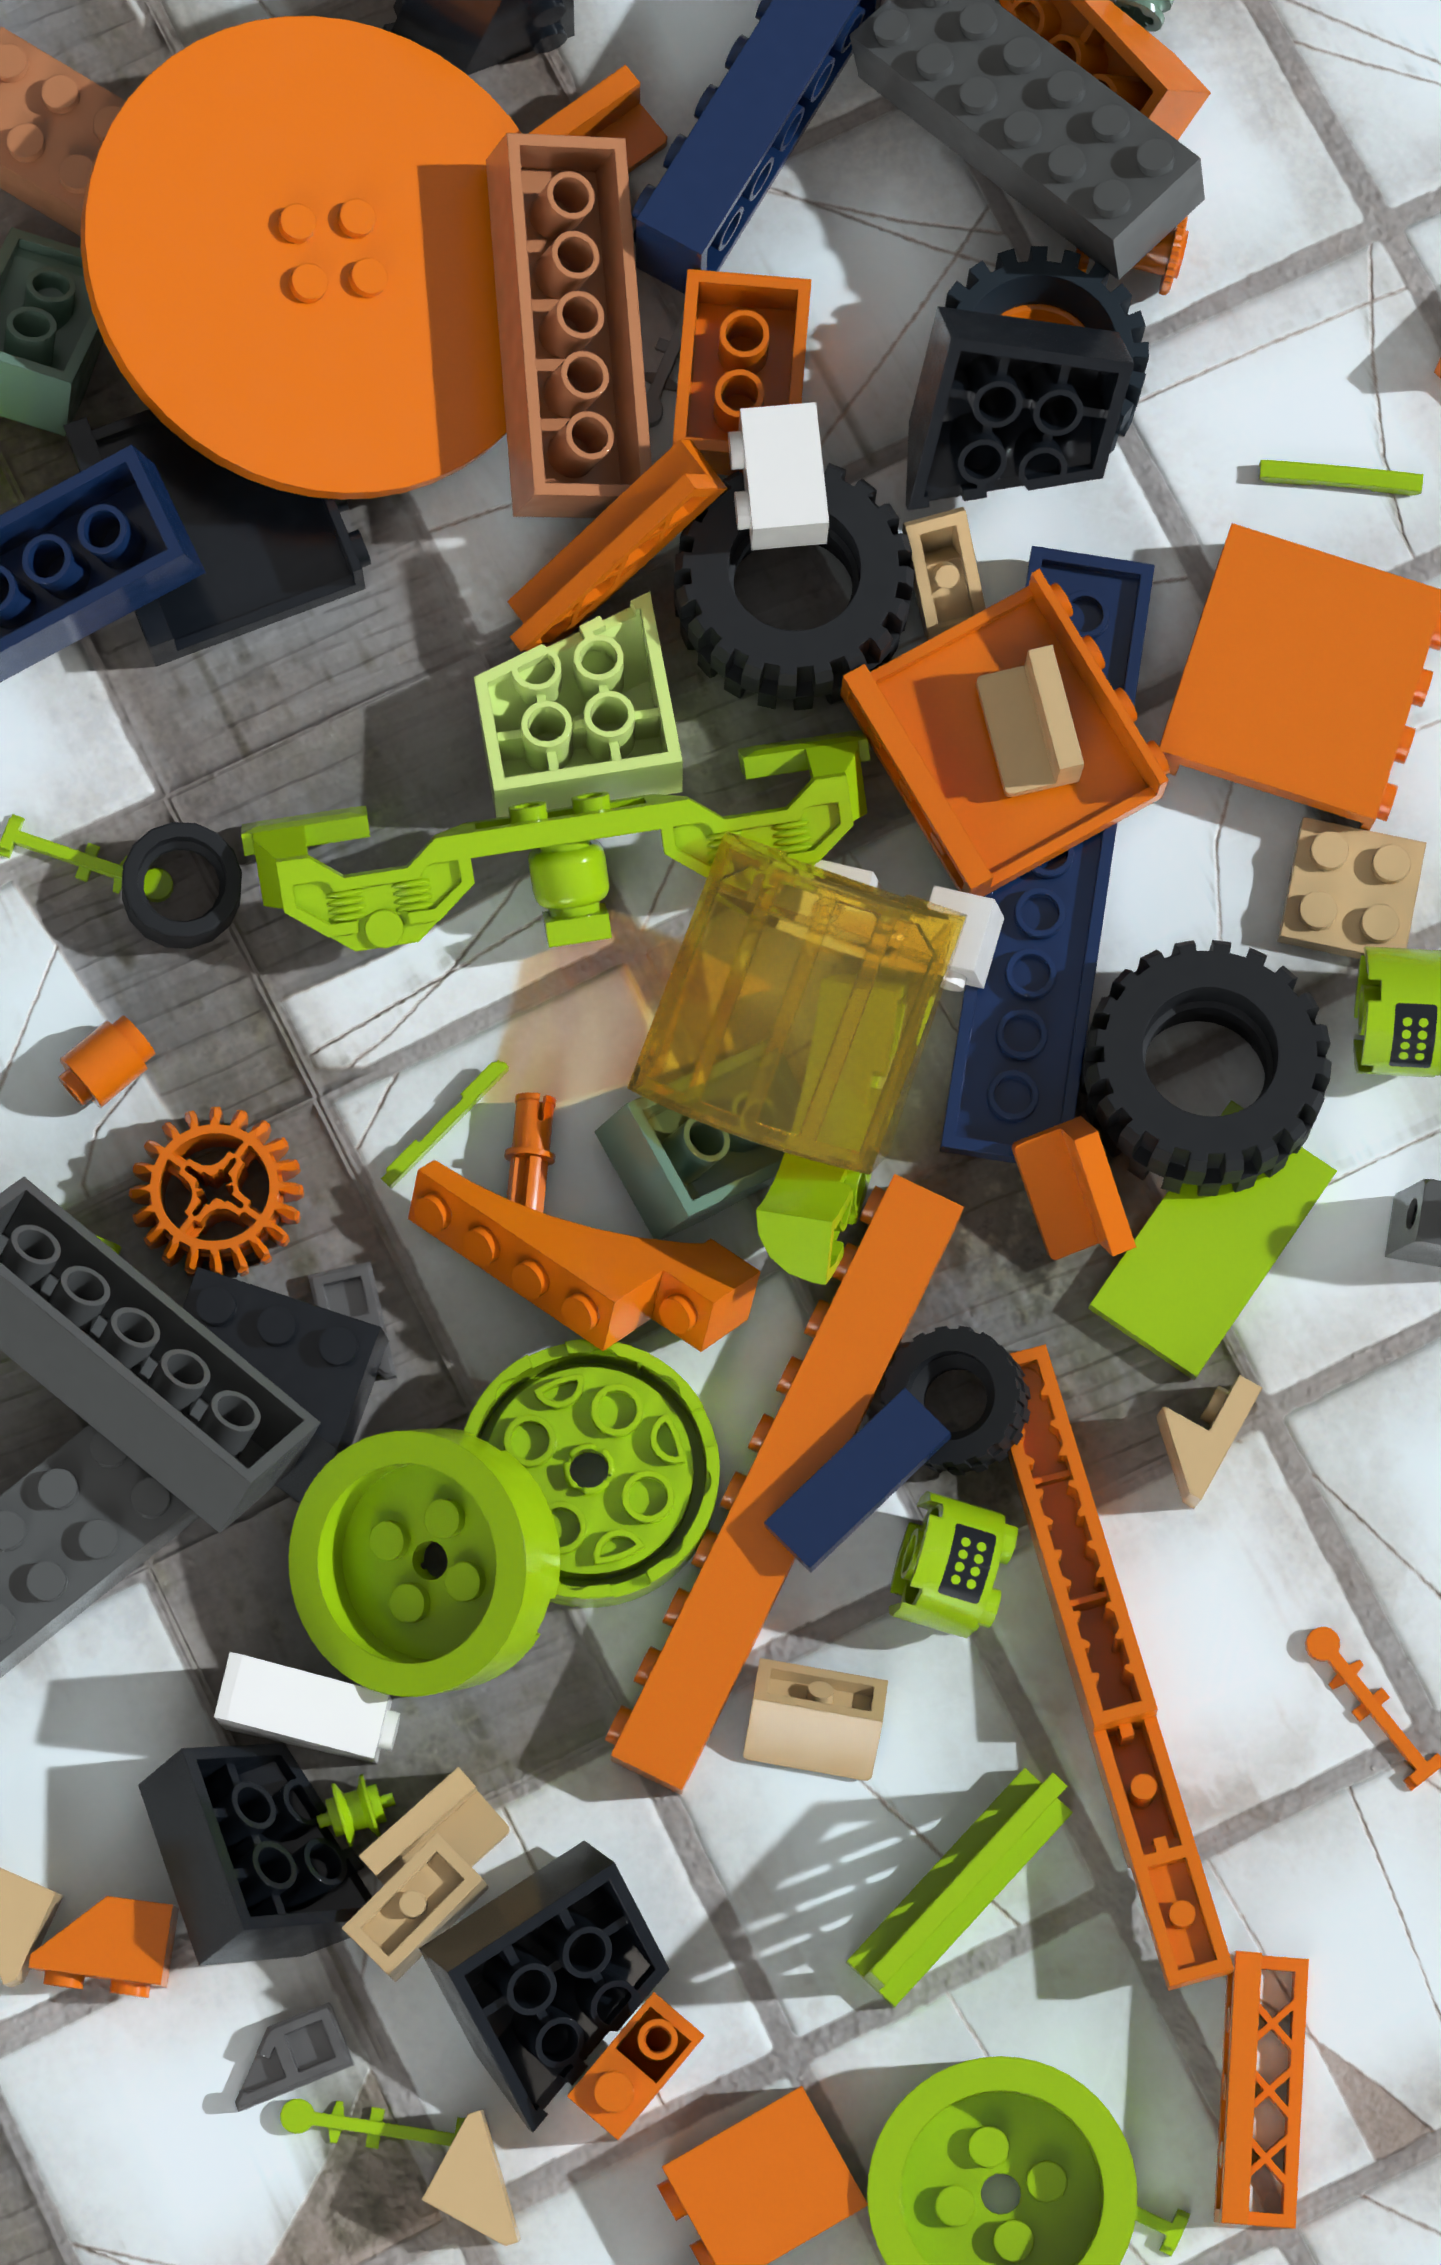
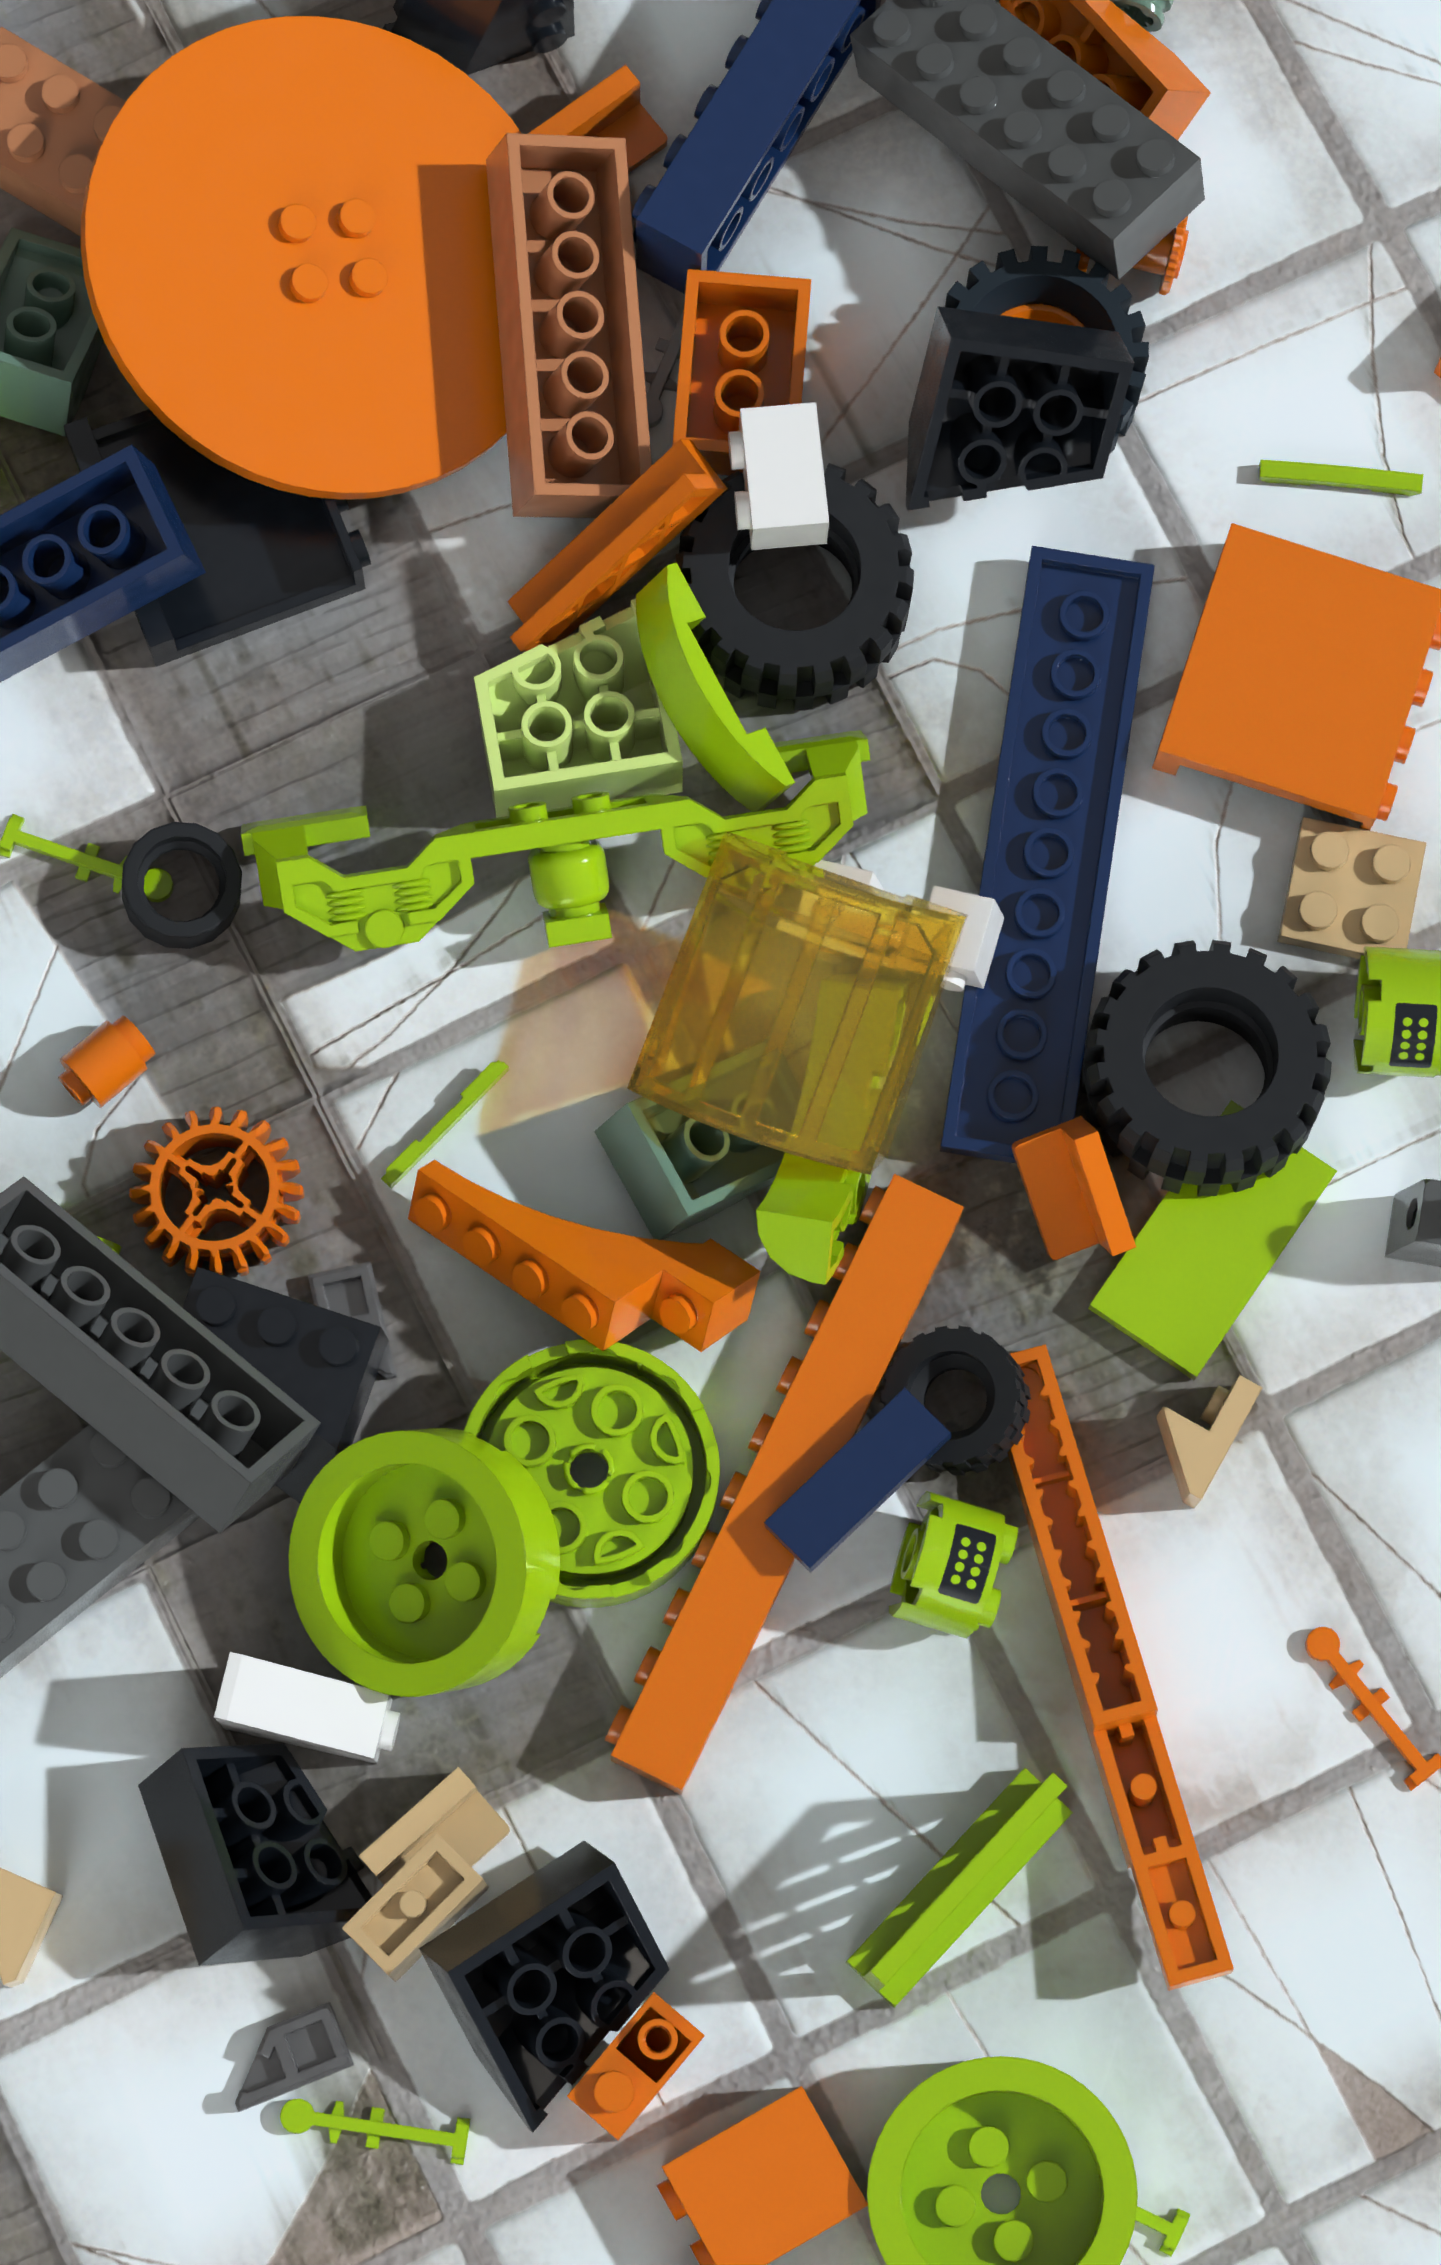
(113, 1942): orange slope -> none
(356, 1810): lime wheel -> none
(472, 2183): tan slope -> none
(530, 1150): orange axle -> none
(695, 701): none -> lime slope
(815, 1719): tan panel -> none
(938, 752): orange panel -> none
(944, 570): tan slope -> none
(1031, 725): tan panel -> none
(1238, 2090): orange fence -> none

